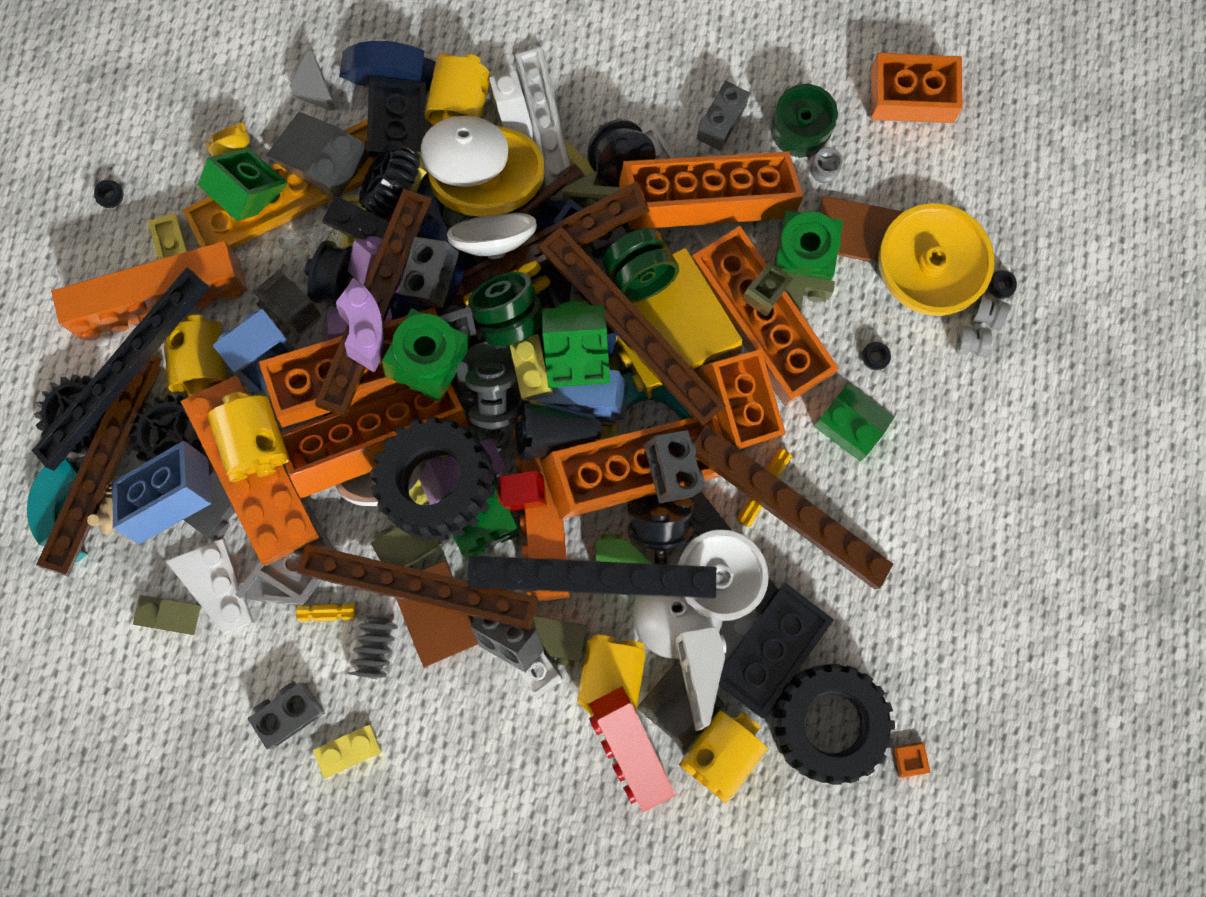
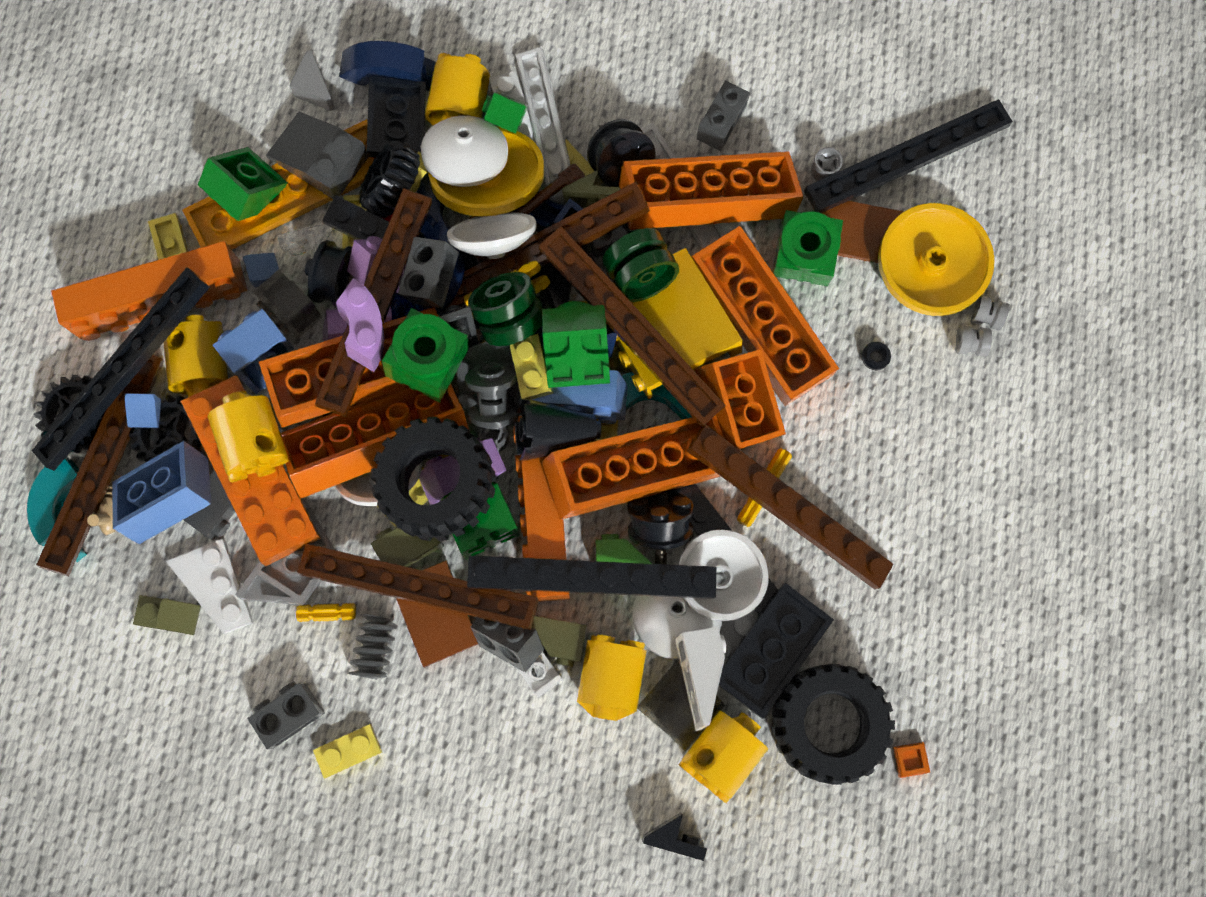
(104, 187): black plate -> none
(142, 410): none -> medium blue slope
(229, 139): yellow hair -> none
(260, 267): none -> medium blue slope
(504, 111): none -> green brick
(522, 490): red brick -> none
(632, 749): brick -> none
(666, 467): dark grey brick -> none
(666, 838): none -> black slope
(767, 288): olive slope -> none
(804, 120): dark green wheel -> none
(813, 288): olive slope -> none
(854, 422): green slope -> none
(907, 156): none -> black plate
(916, 88): orange brick -> none
(1010, 281): black plate -> none

